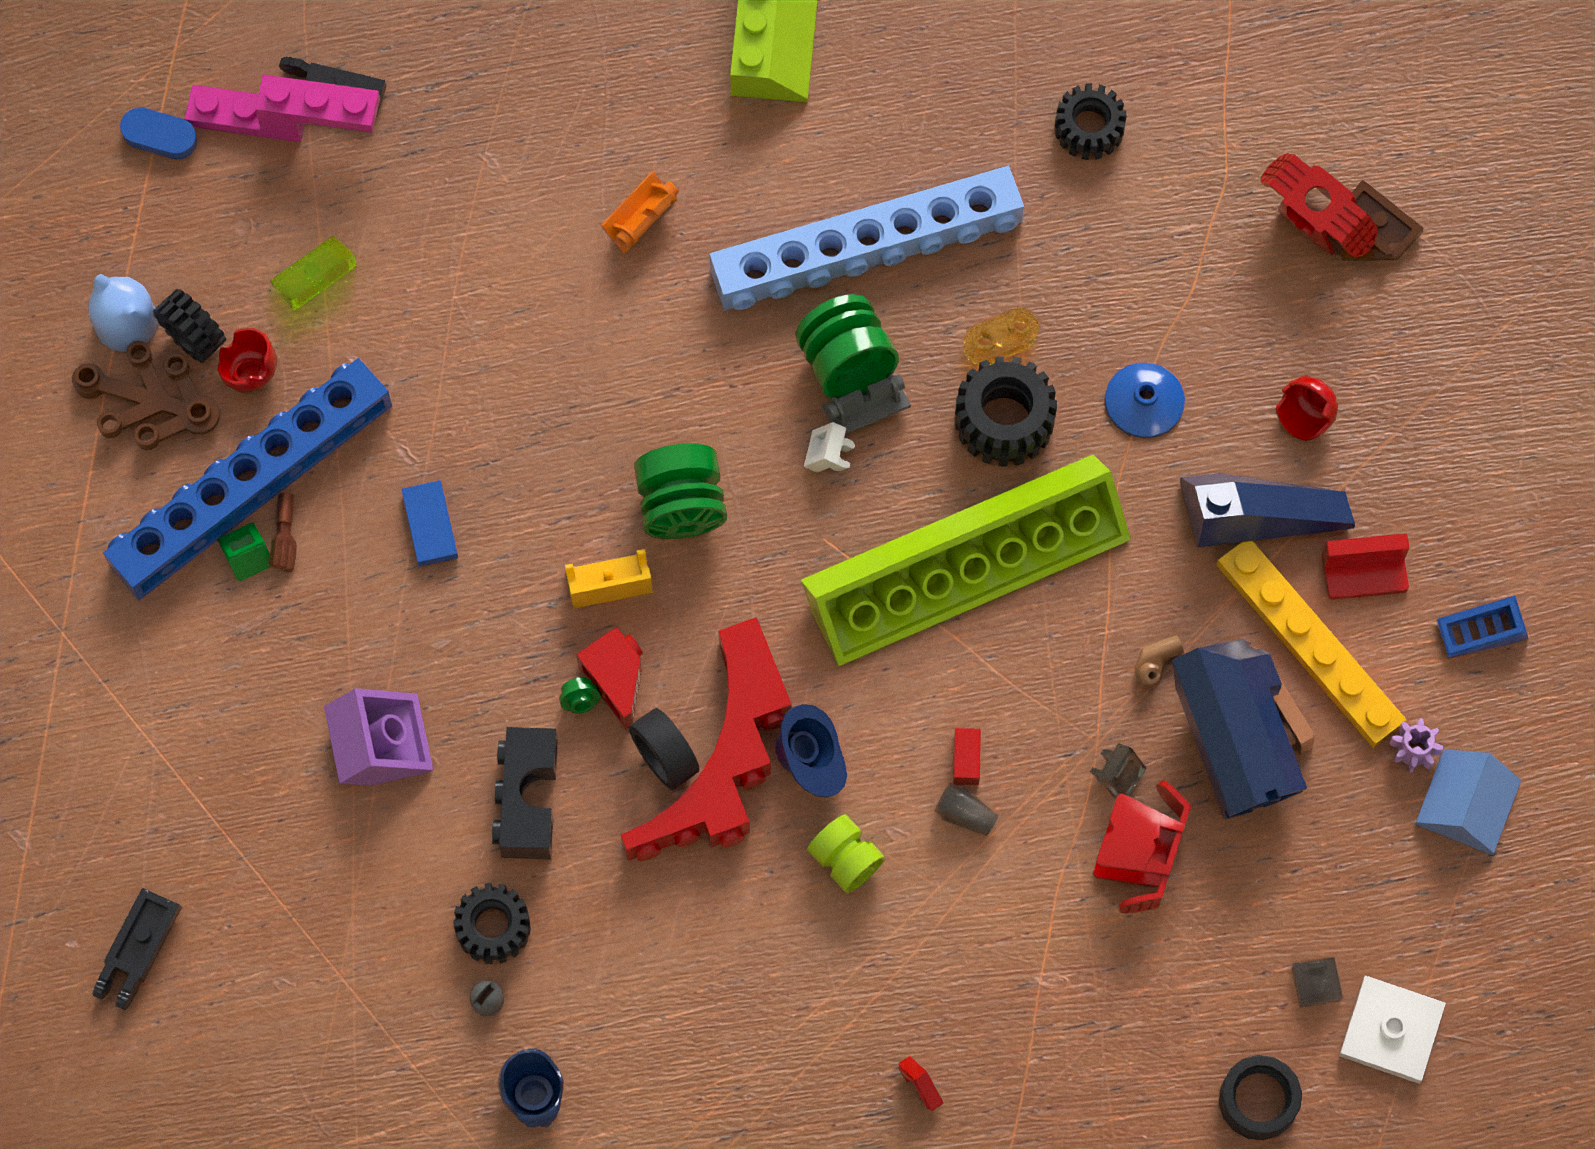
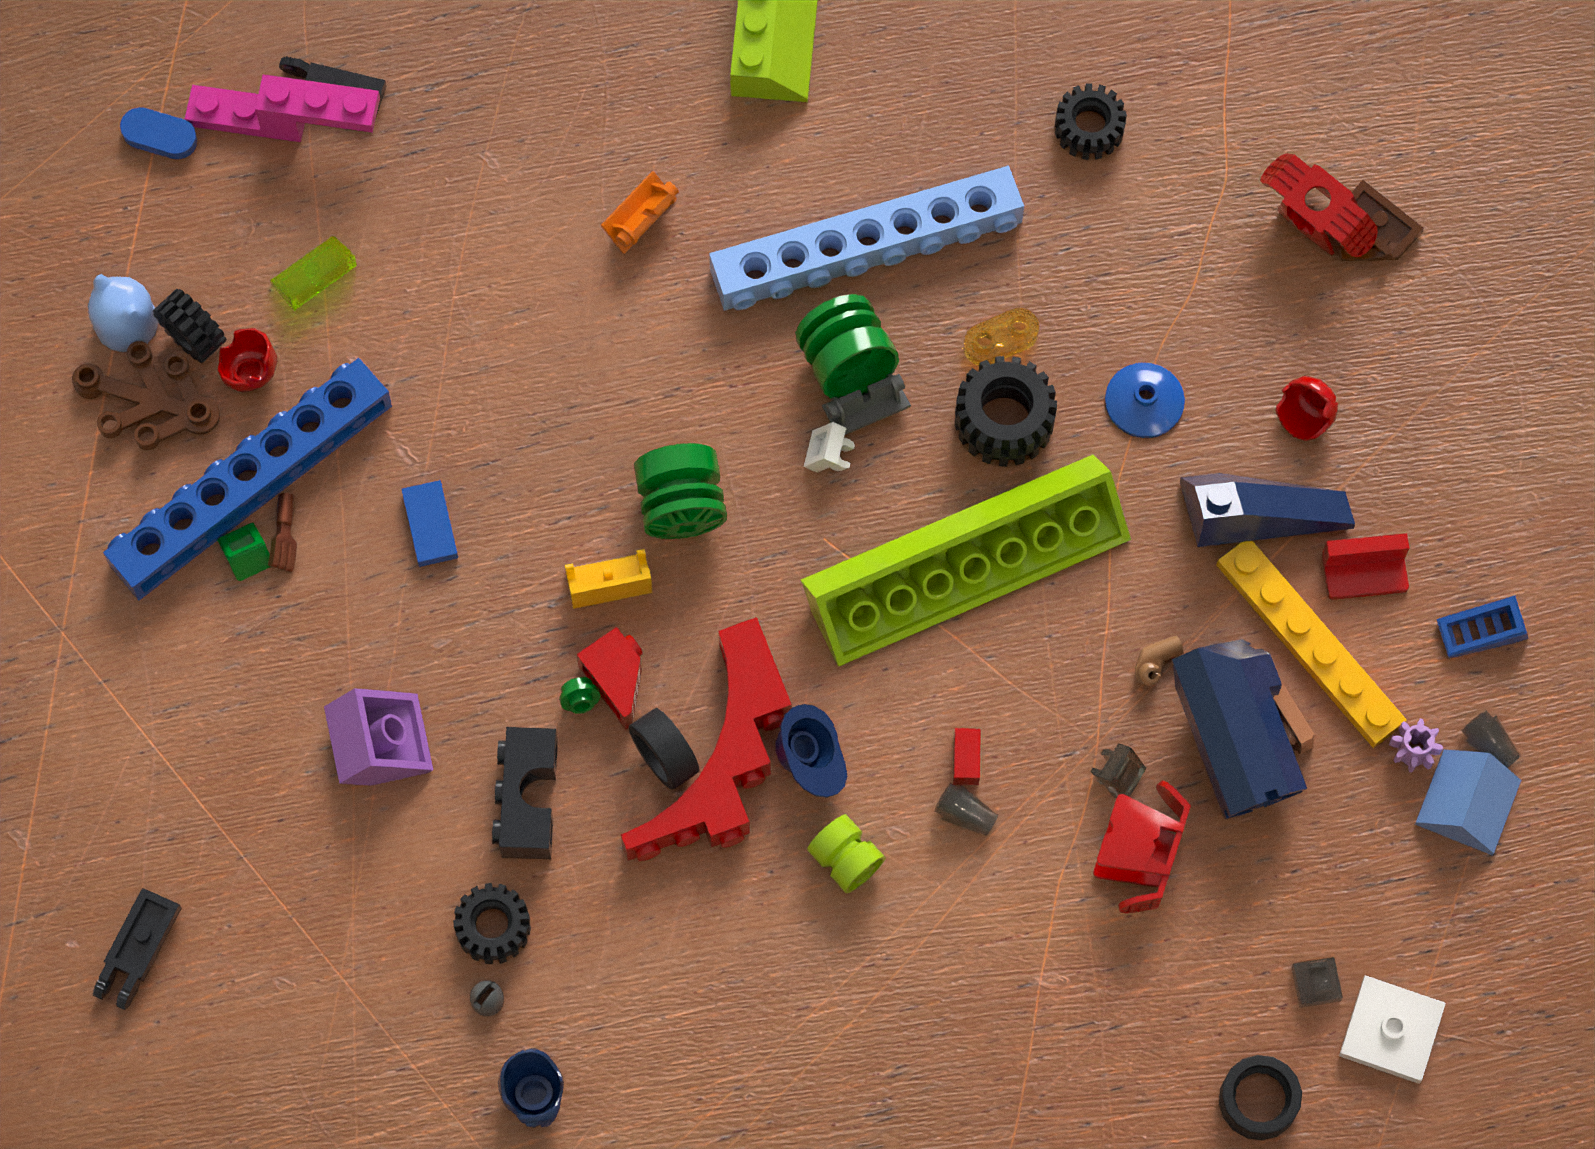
(922, 1082): red tile -> none
(1488, 735): none -> clear smoke cone

